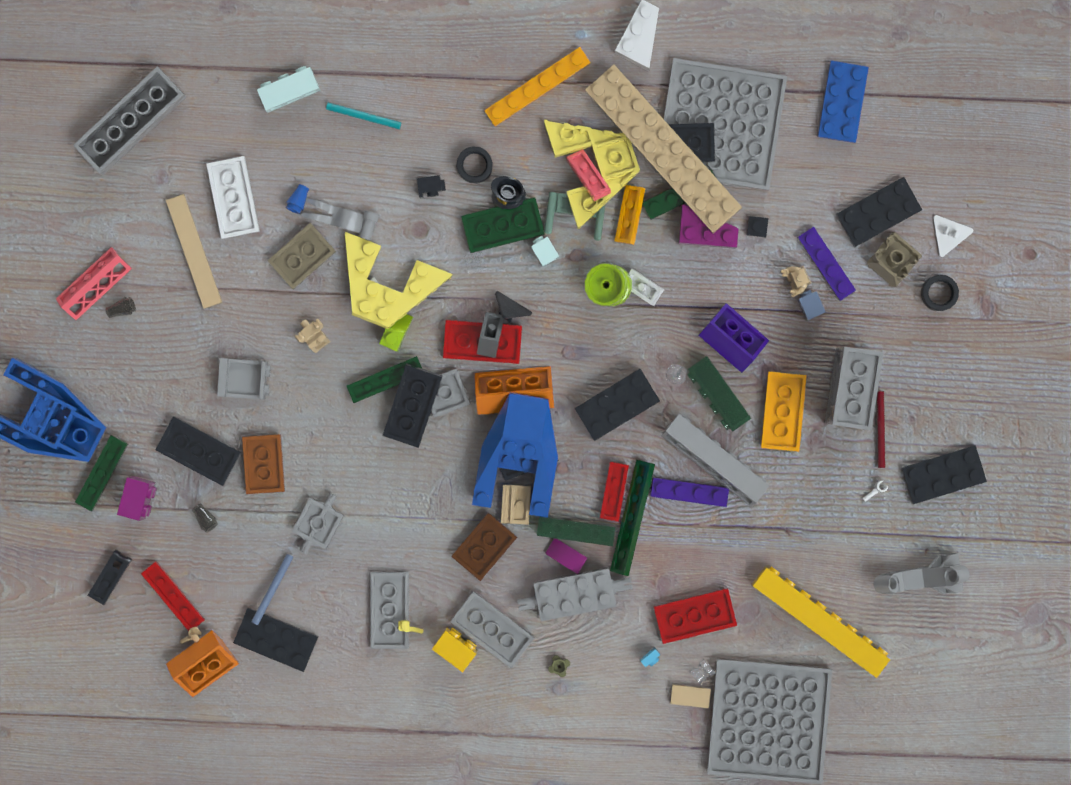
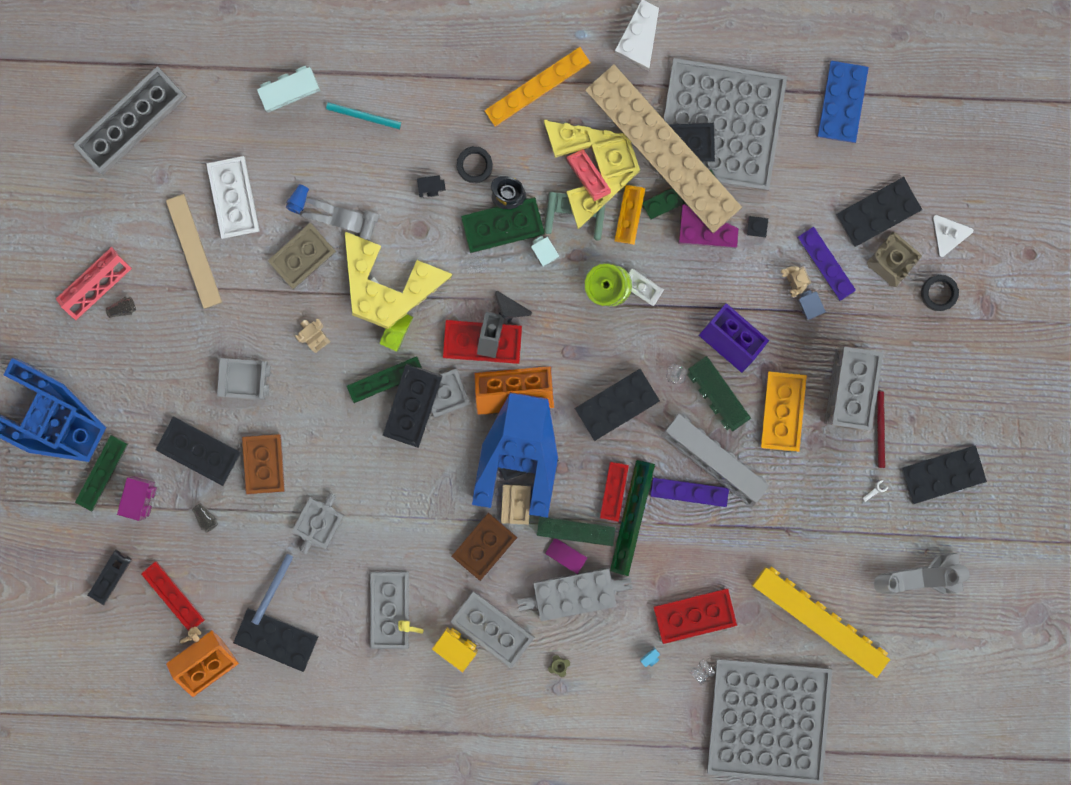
(690, 696): tan tile -> none

